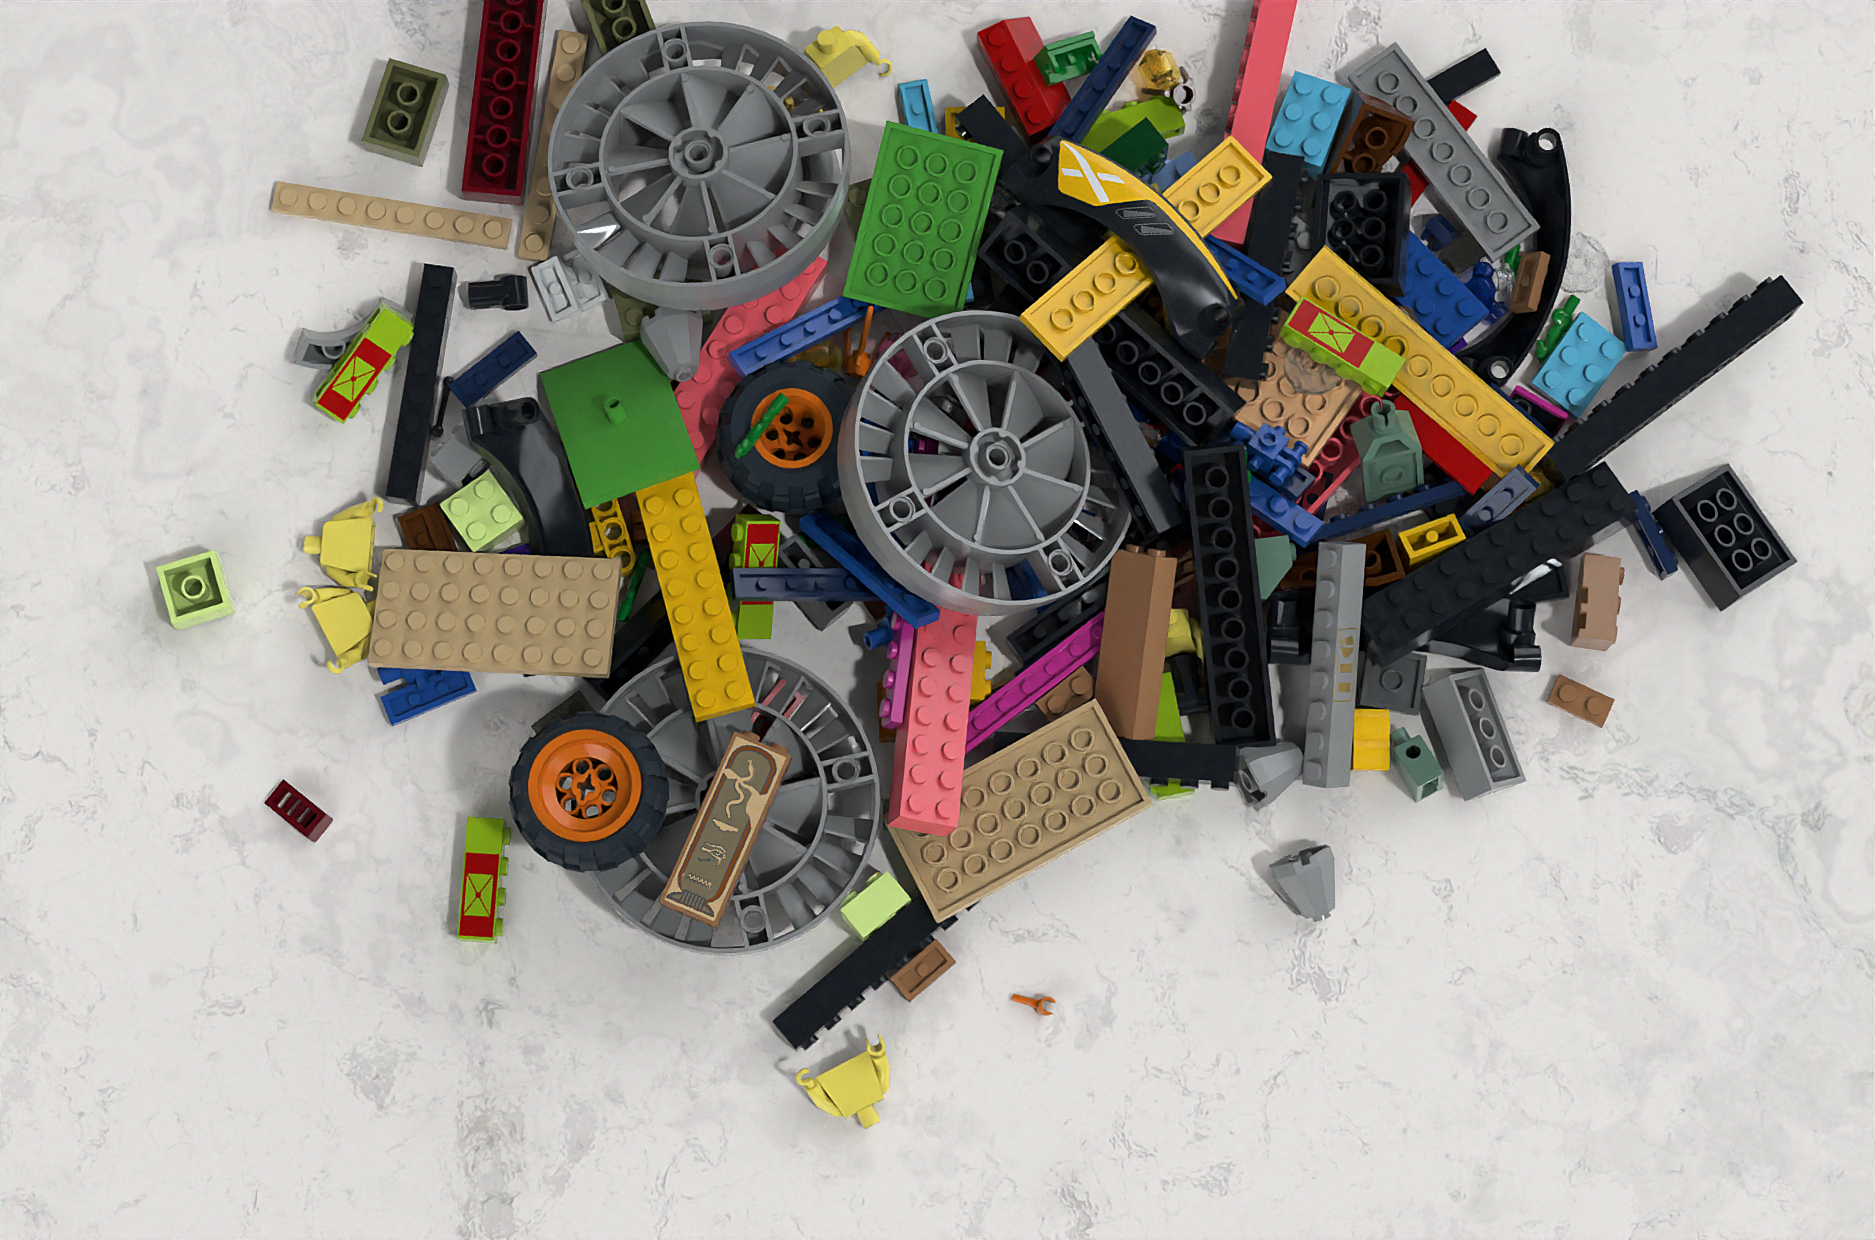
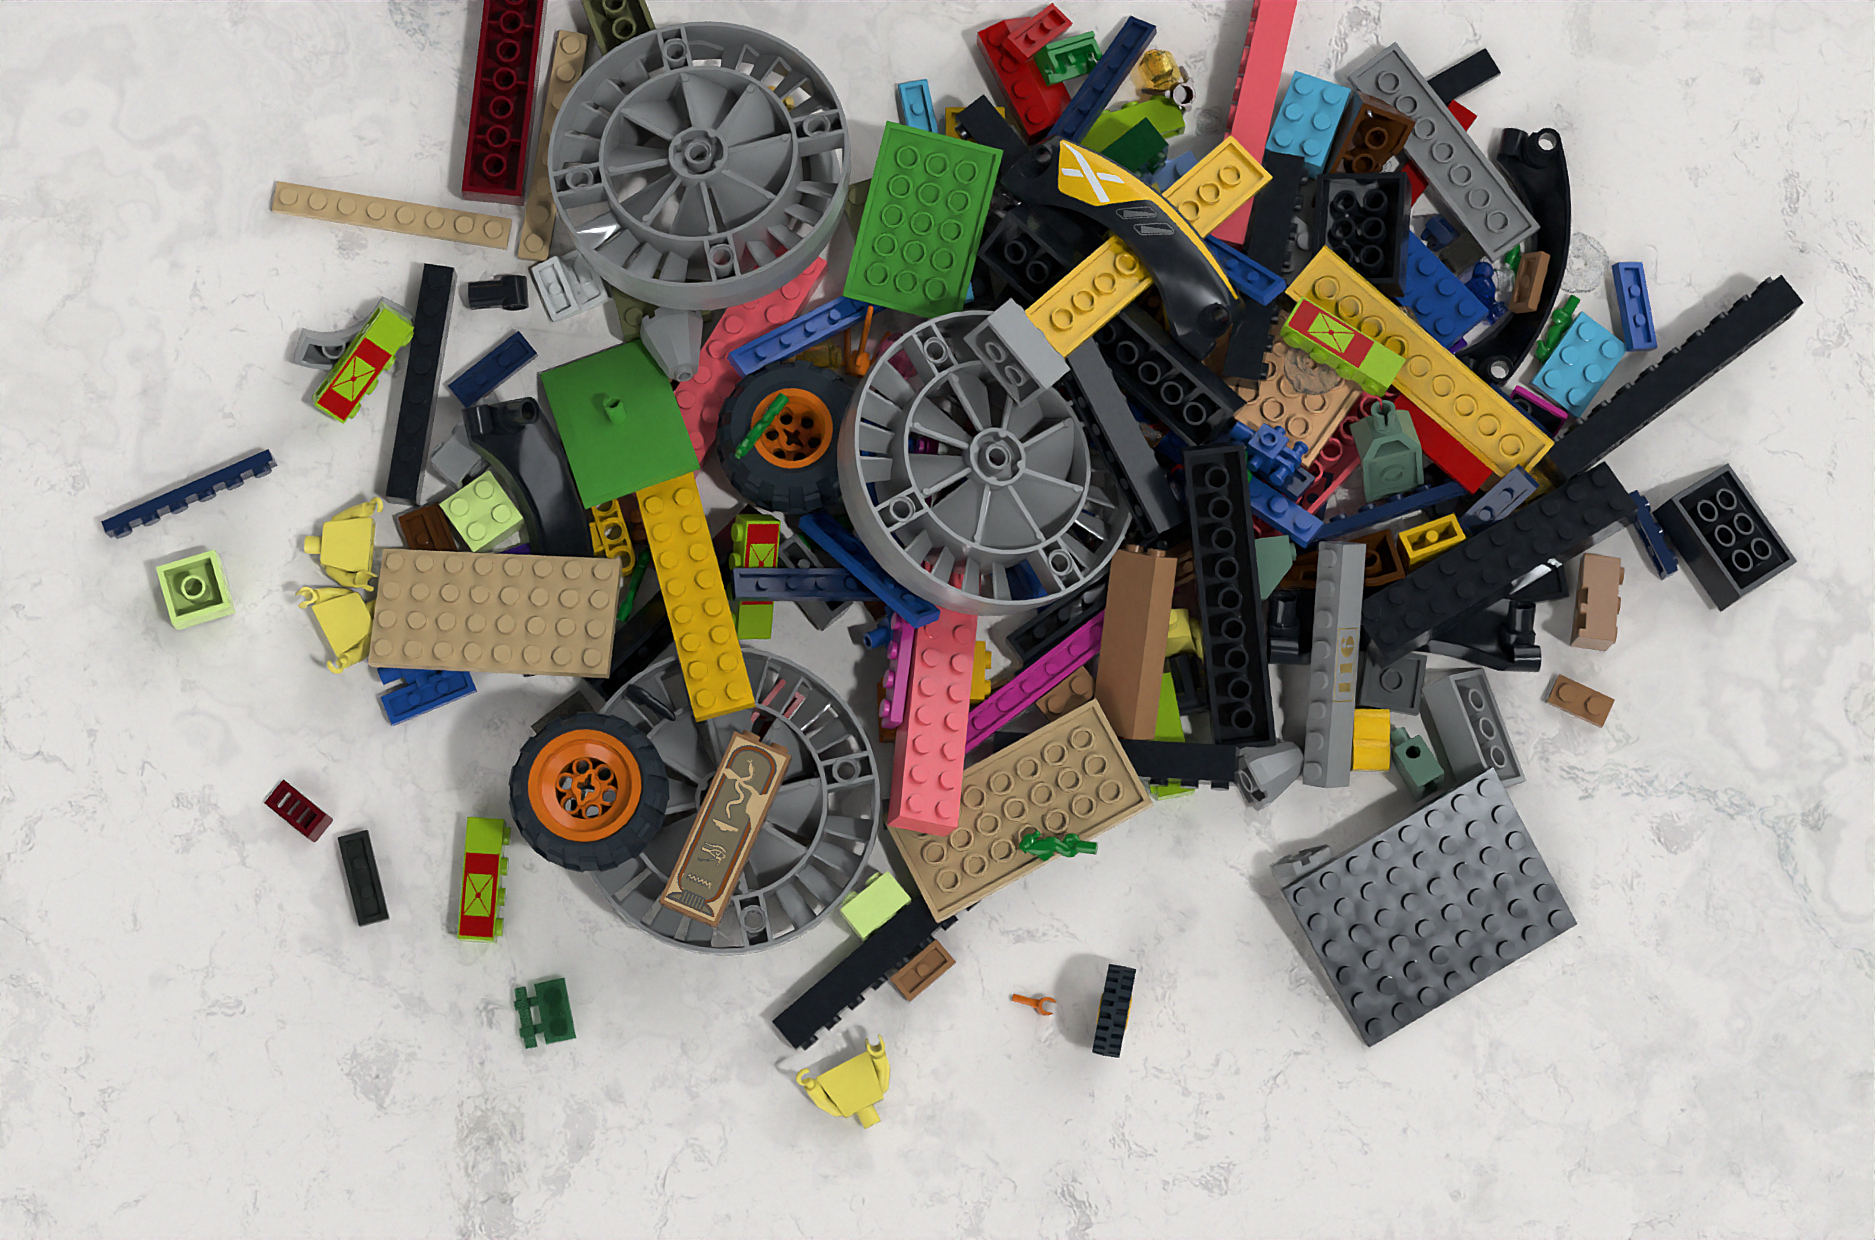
(178, 499): none -> dark blue plate
(363, 878): none -> pearl dark grey plate
(405, 112): olive brick -> none
(437, 430): black hinge -> none
(554, 1012): none -> clear green plate
(642, 697): none -> black piece
(842, 54): light yellow torso -> none
(1017, 353): none -> light grey brick
(1037, 33): none -> red plate
(1045, 847): none -> green animal
(1114, 1010): none -> black wheel
(1429, 906): none -> plate

